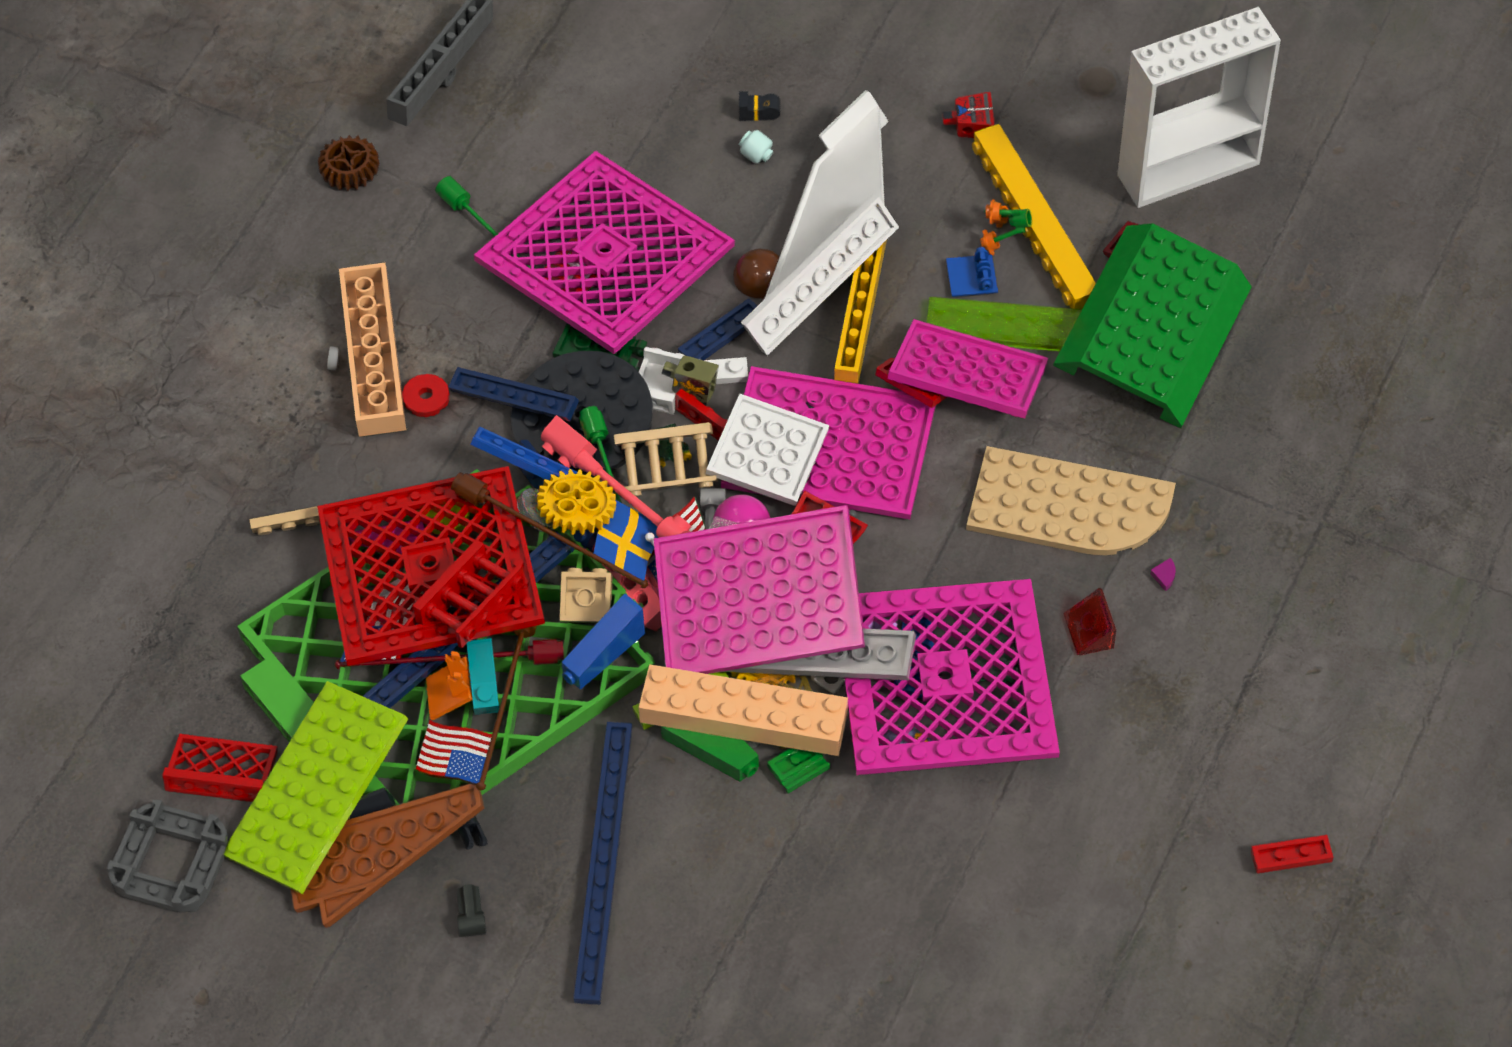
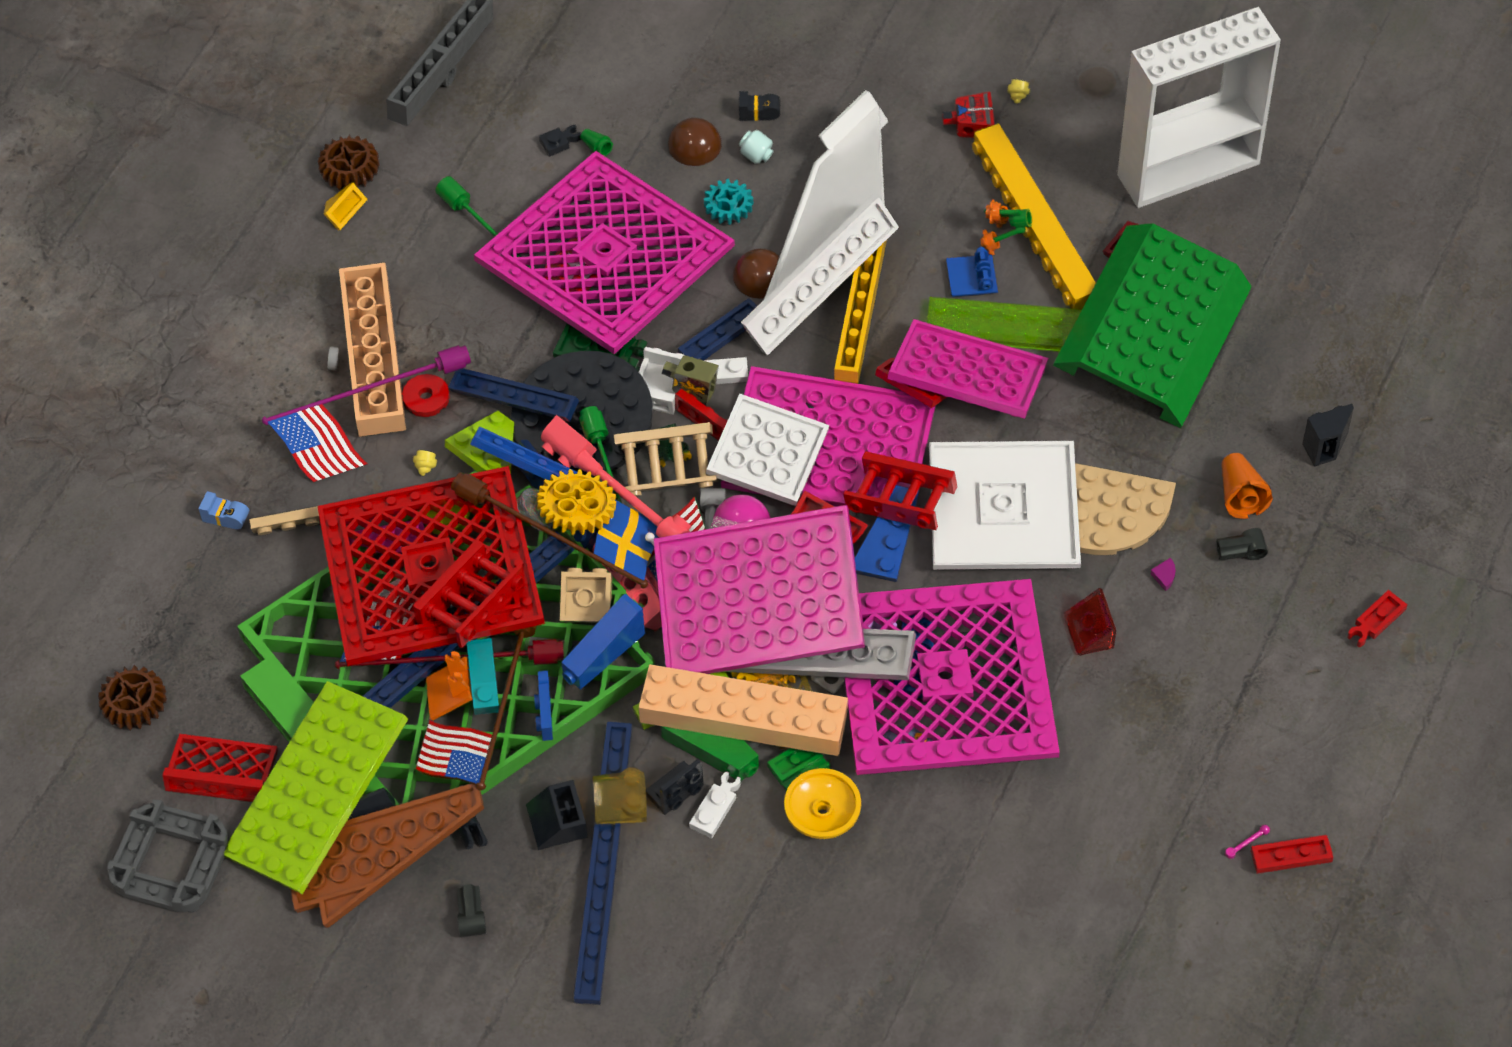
(139, 686): none -> reddish brown gear
(223, 511): none -> medium blue leg
(319, 440): none -> flag
(344, 205): none -> yellow slope
(424, 461): none -> light yellow plate
(476, 458): none -> lime plate
(543, 702): none -> blue plate
(557, 816): none -> black slope
(558, 141): none -> black plate
(597, 142): none -> green cone
(620, 797): none -> clear yellow slope
(676, 786): none -> black bracket
(694, 142): none -> reddish brown piece
(715, 807): none -> white plate
(726, 201): none -> teal gear
(819, 791): none -> yellow dish
(885, 544): none -> blue wing
(901, 471): none -> red fence
(1009, 506): none -> white tile
(1018, 90): none -> light yellow plate
(1231, 852): none -> dark pink hinge
(1244, 487): none -> orange cone
(1249, 545): none -> pearl dark grey piece
(1327, 433): none -> black slope
(1377, 617): none -> red plate

